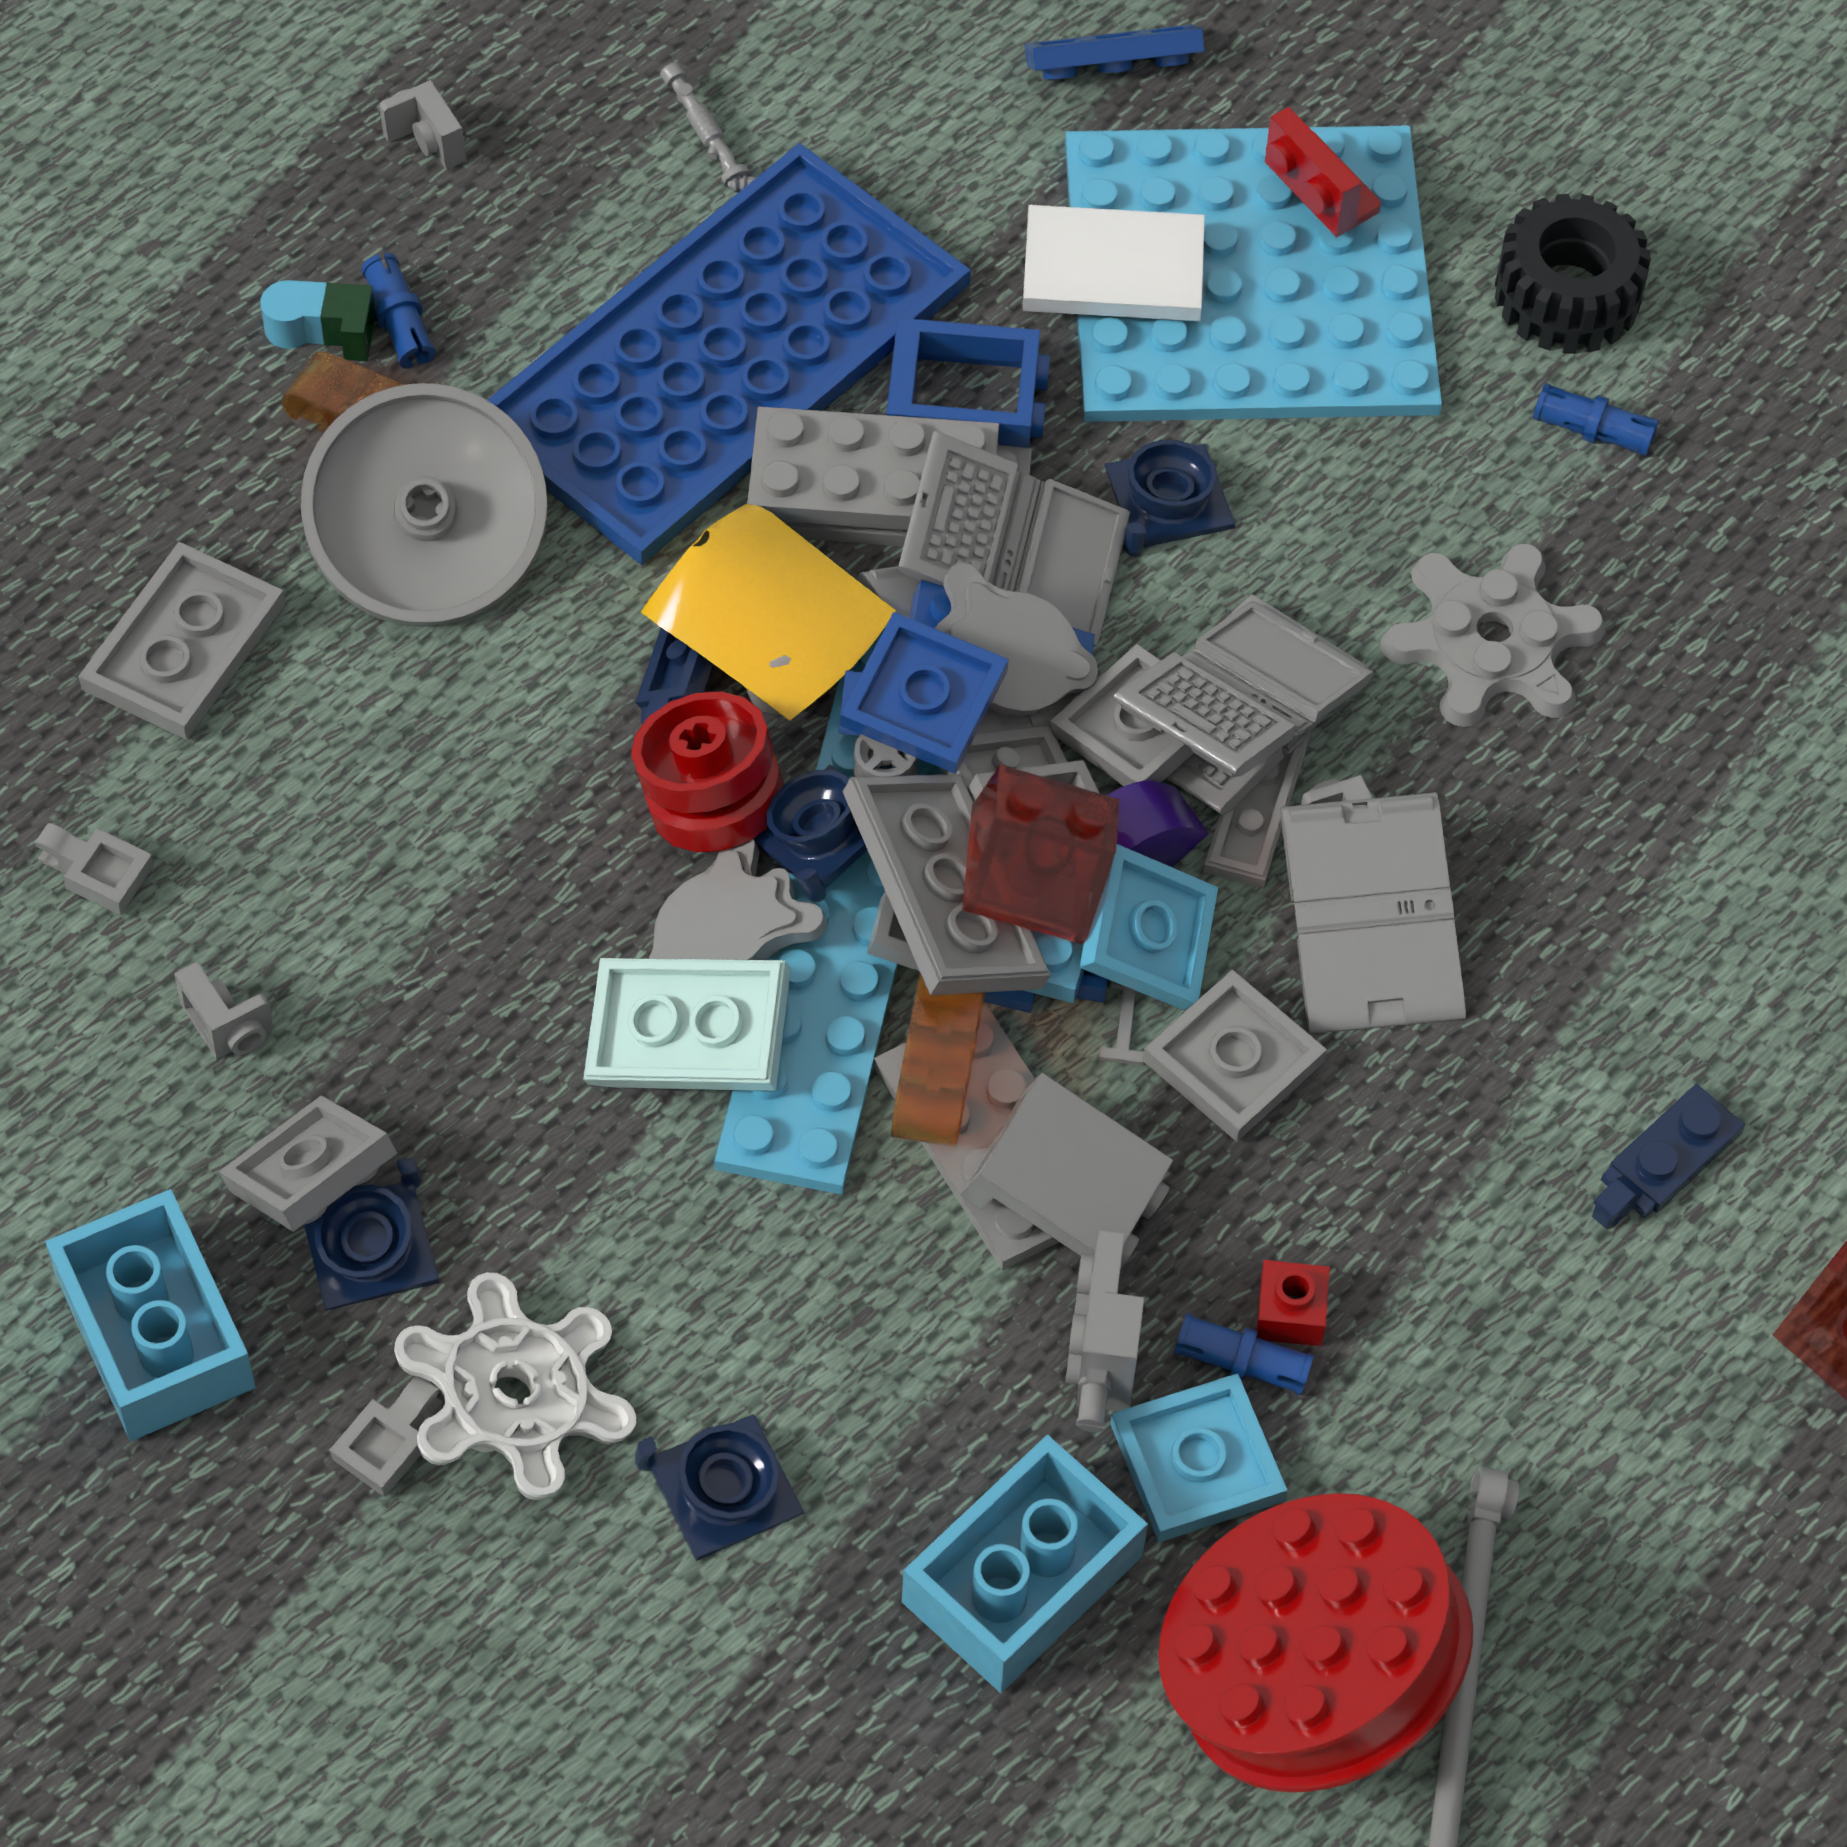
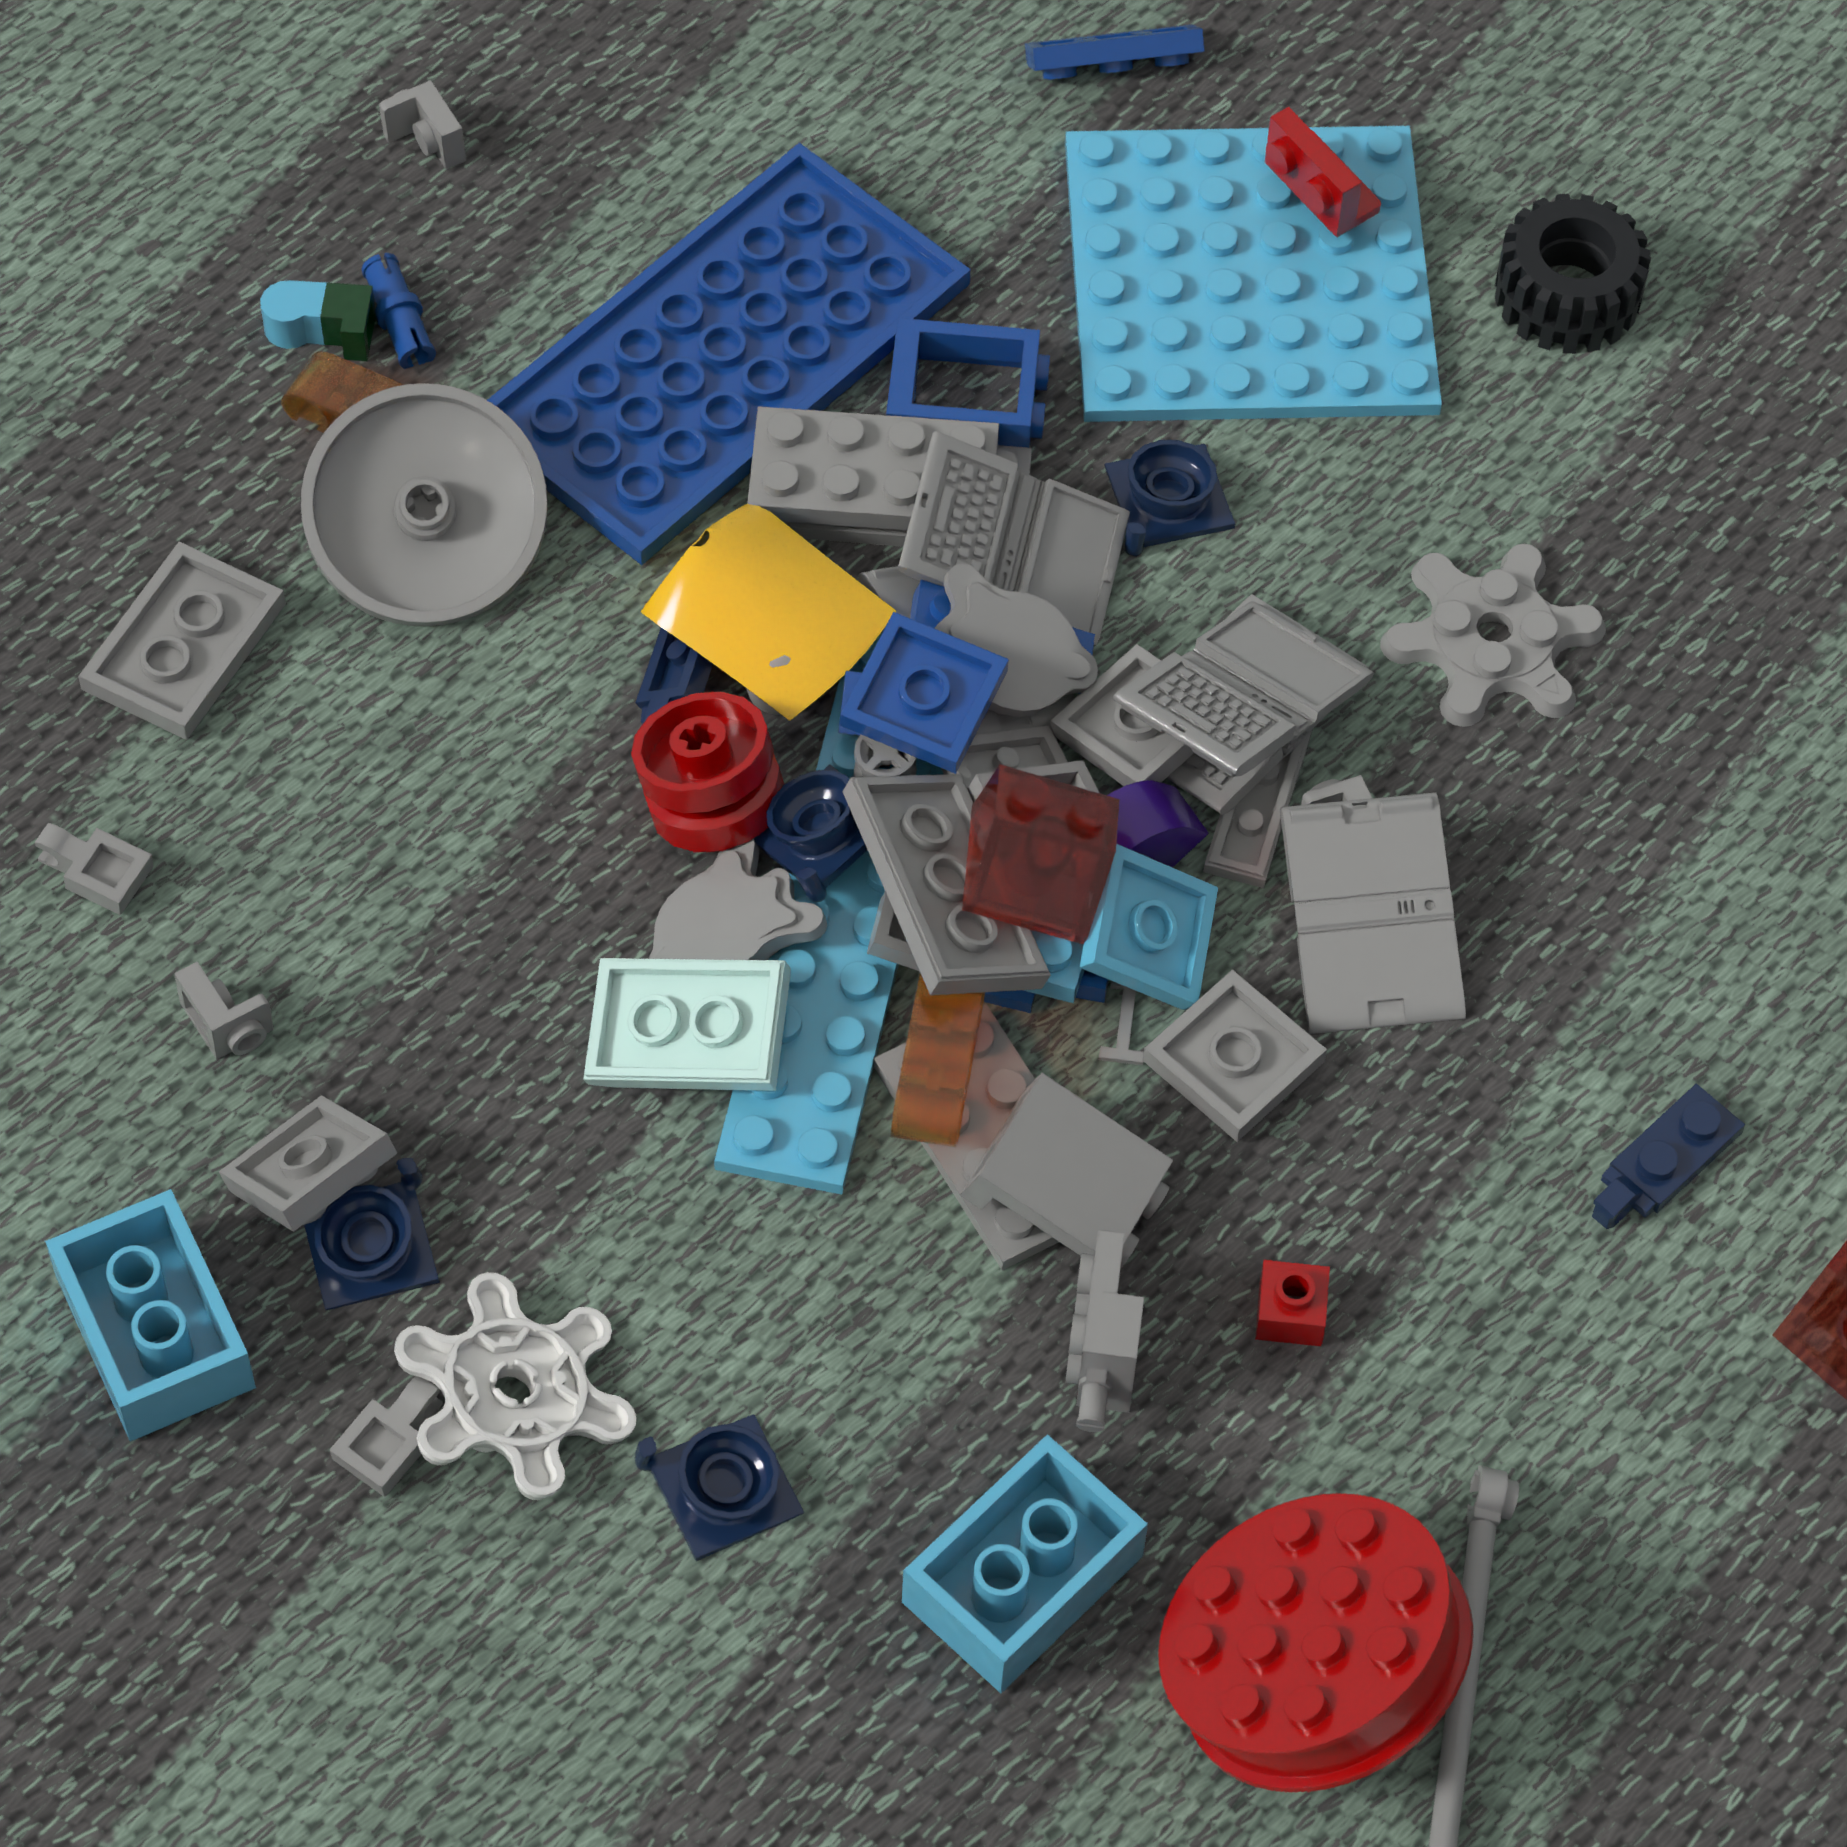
(734, 175): light grey piece -> none
(1114, 263): white tile -> none
(1198, 1457): medium azure plate -> none
(1243, 1354): blue pin -> none
(1595, 419): blue pin -> none

